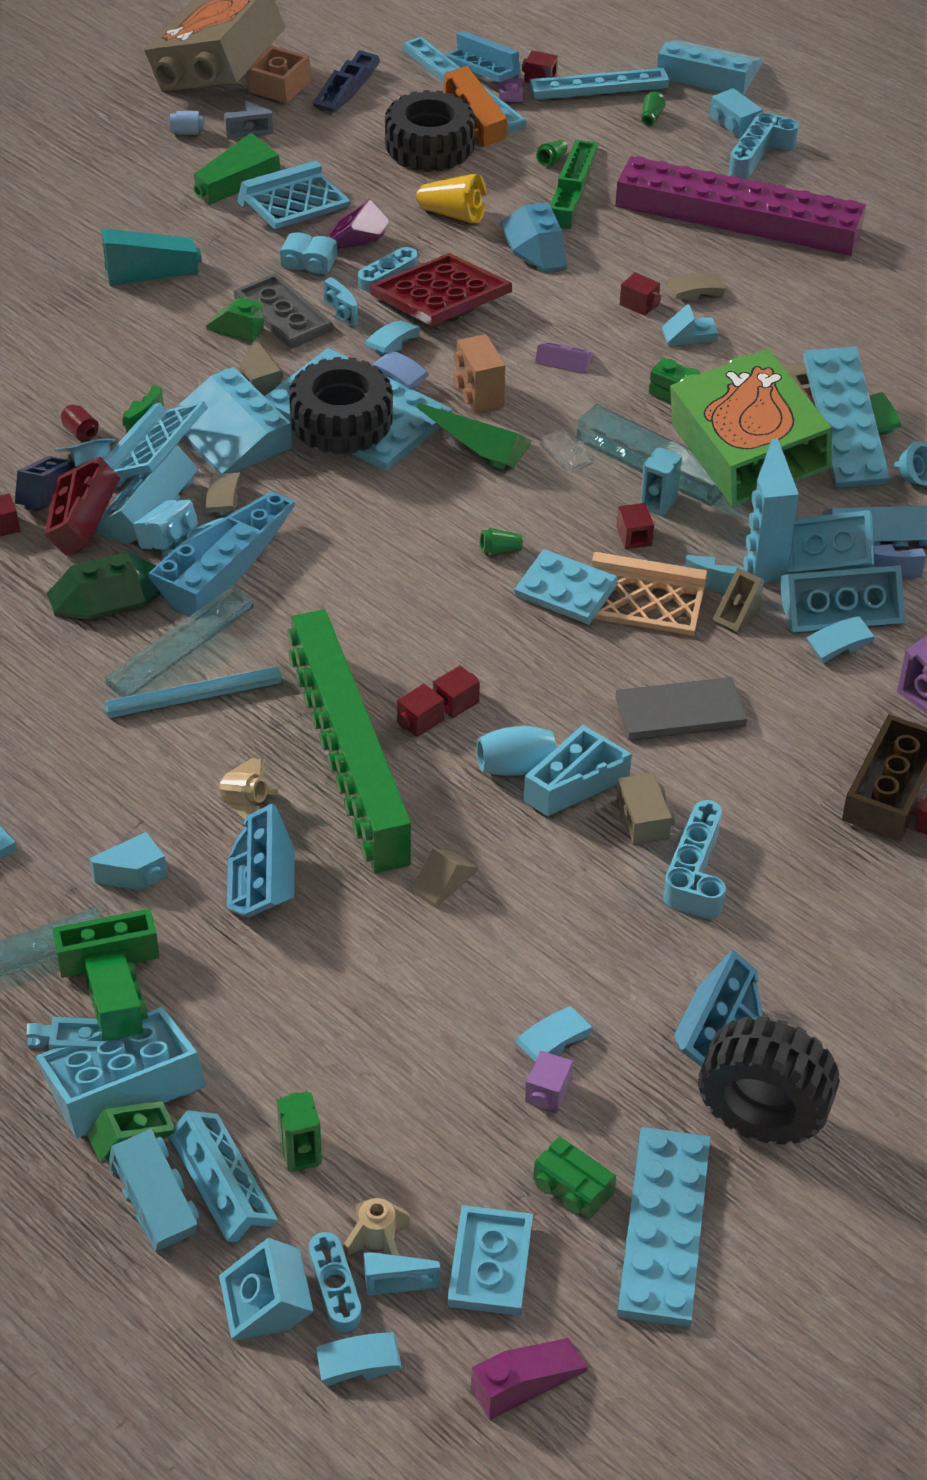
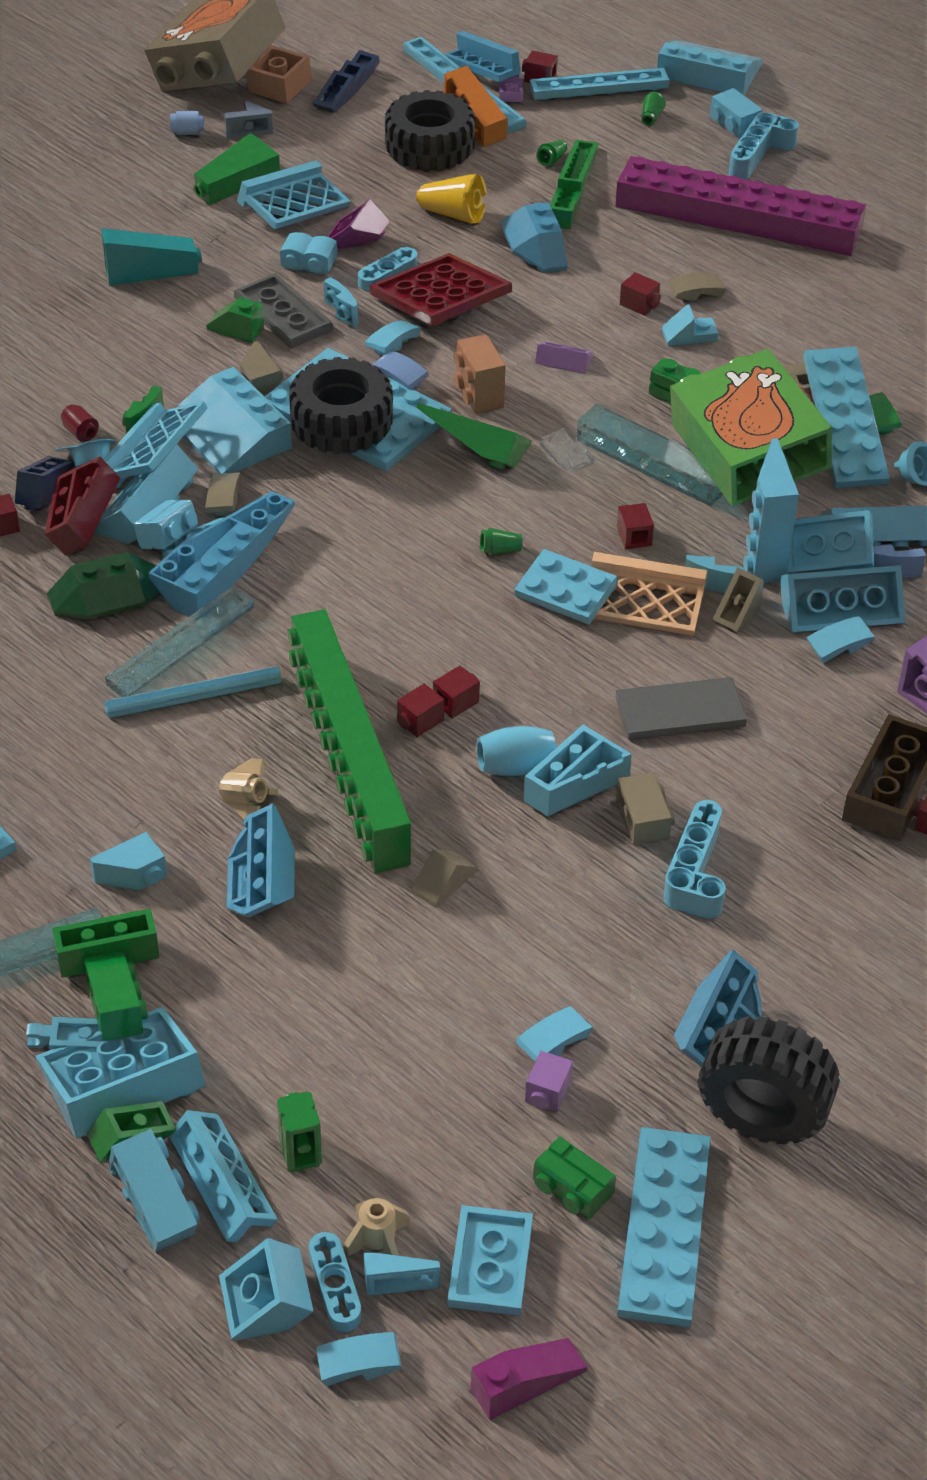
(661, 480): medium azure brick -> none

